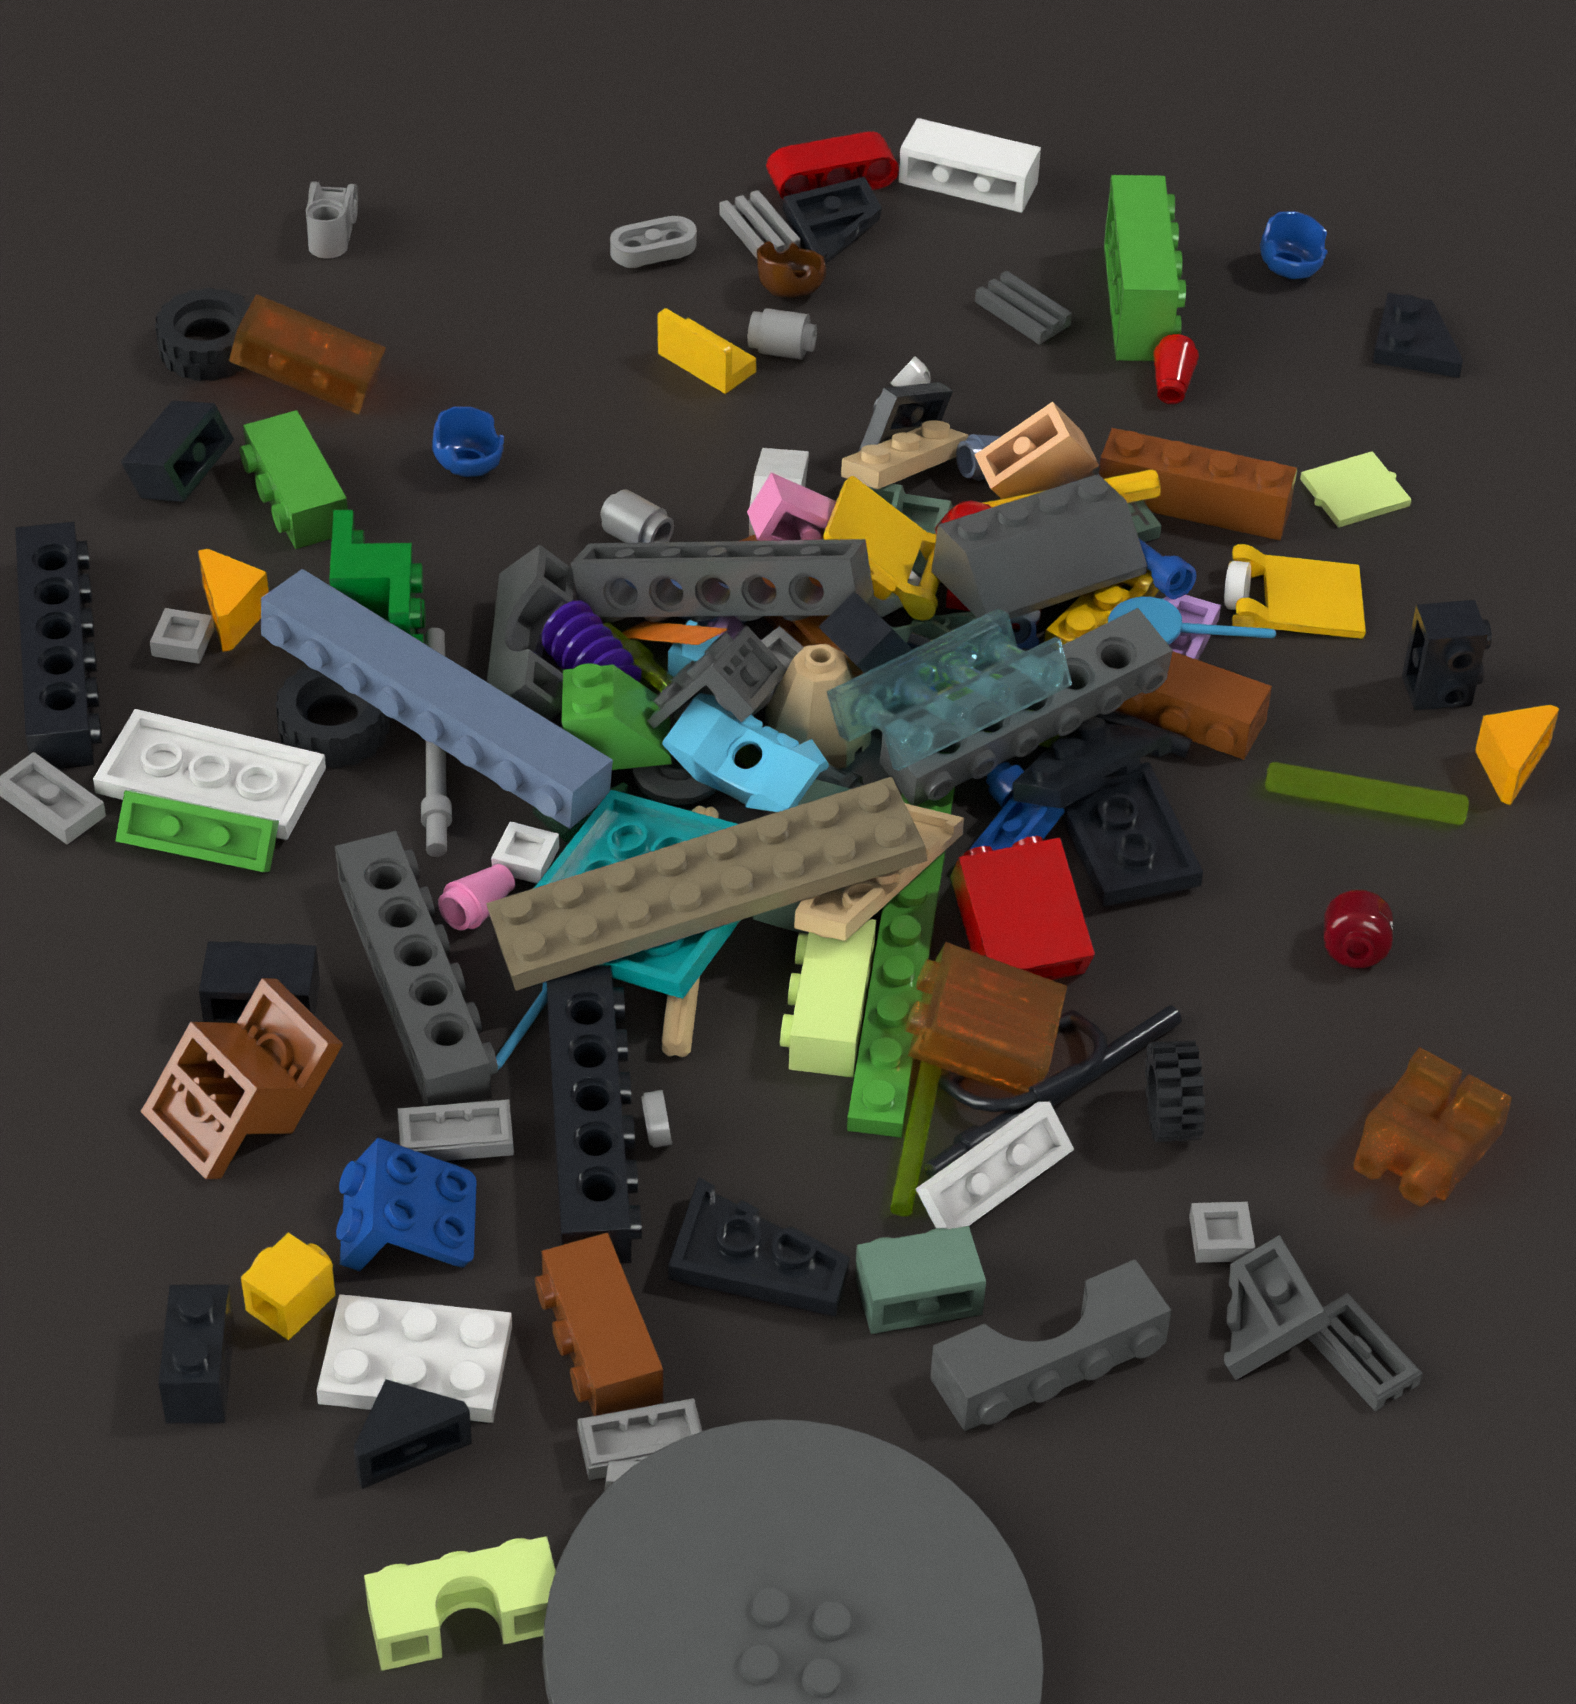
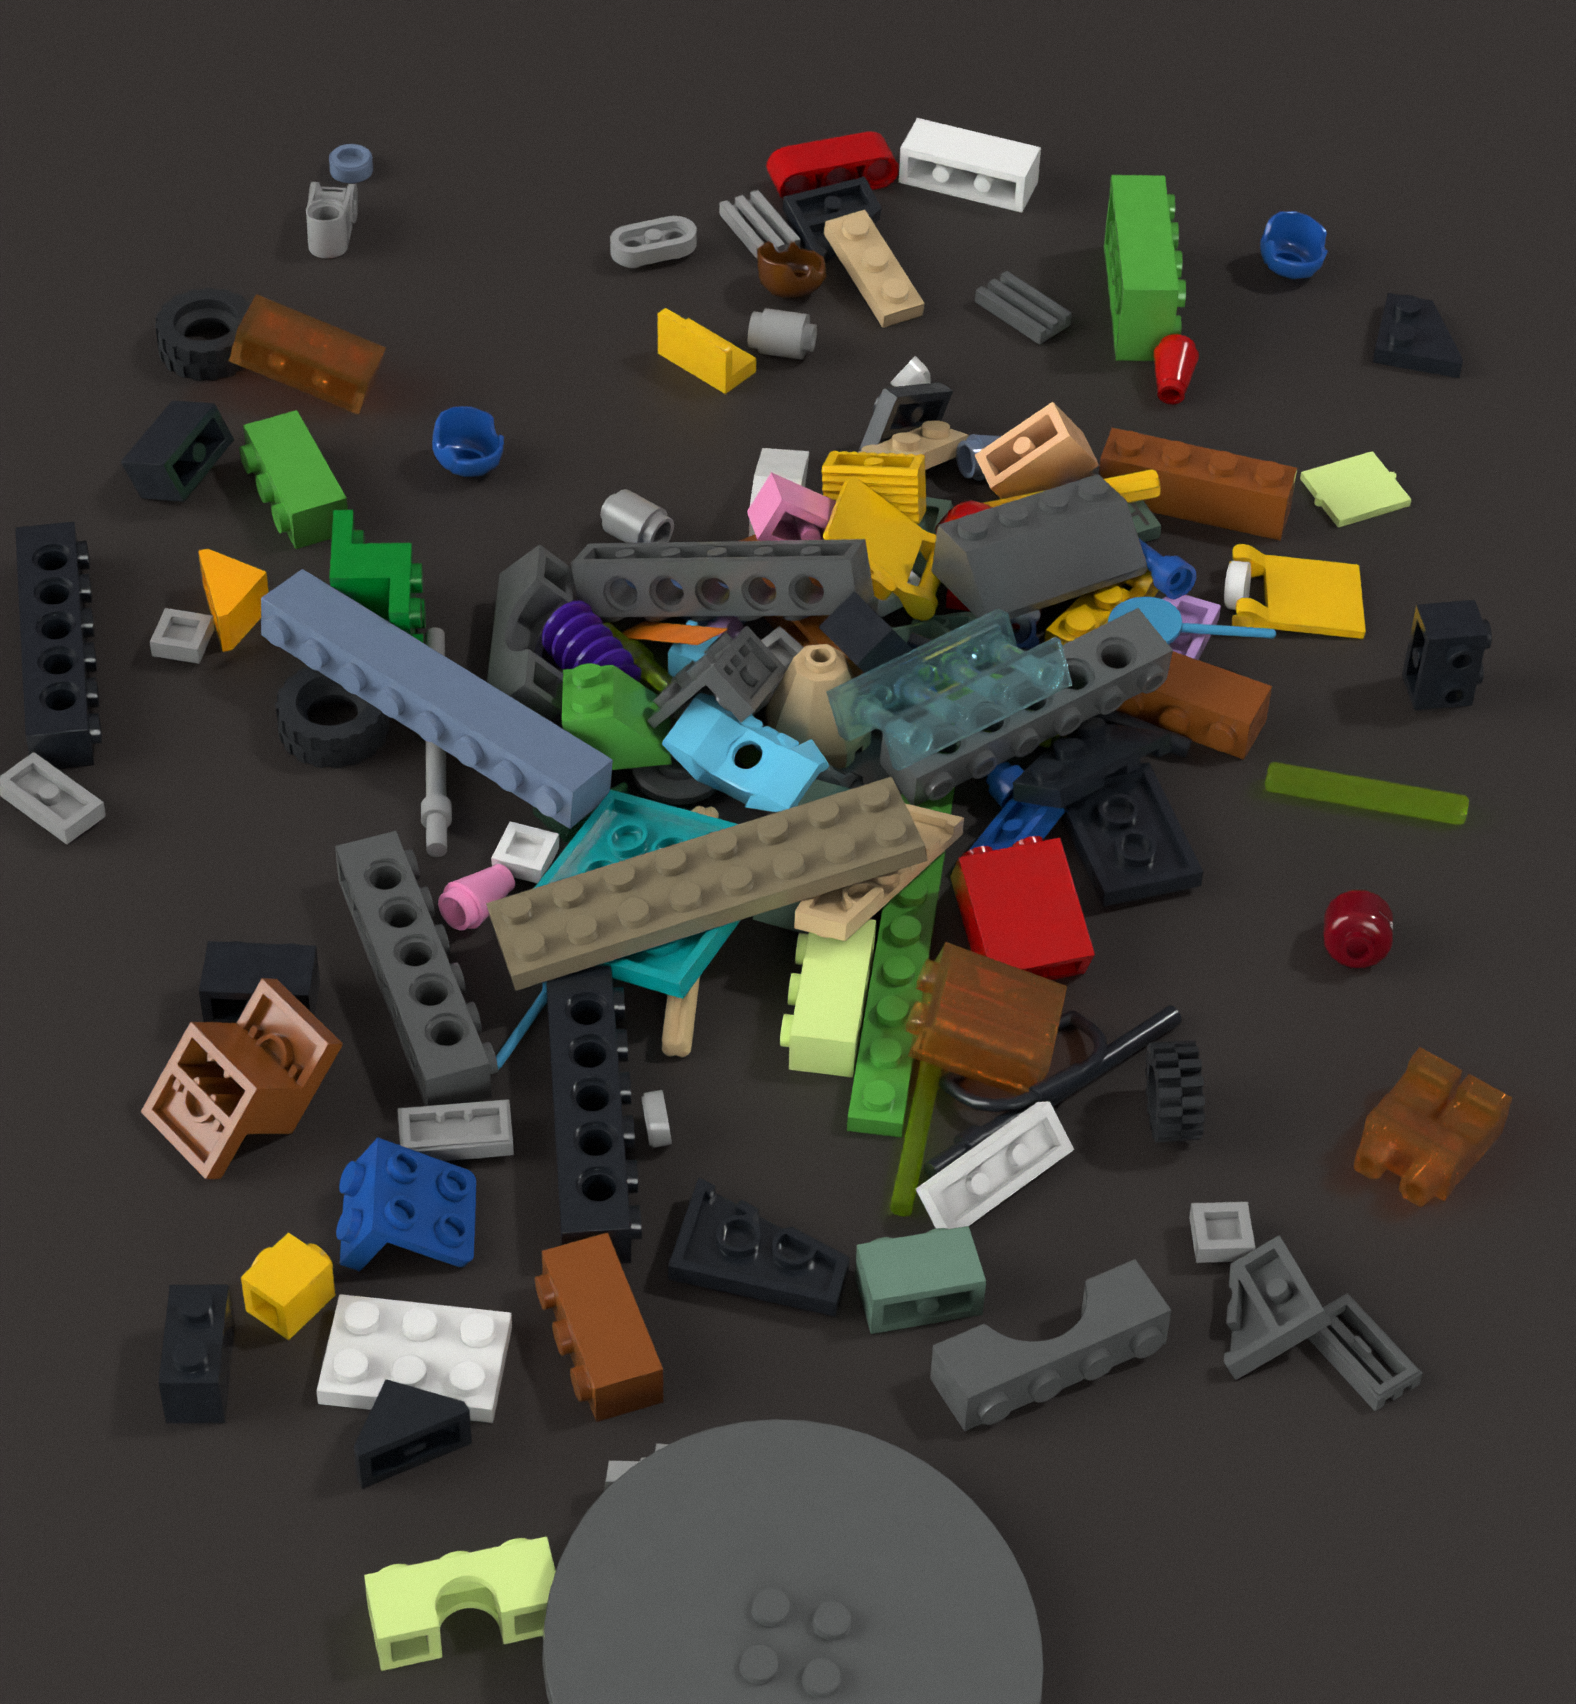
(197, 831): bright green plate -> none
(210, 768): white plate -> none
(351, 163): none -> sand blue tile
(634, 1433): light grey plate -> none
(874, 268): none -> tan plate
(894, 477): none -> yellow brick
(1513, 745): light orange slope -> none

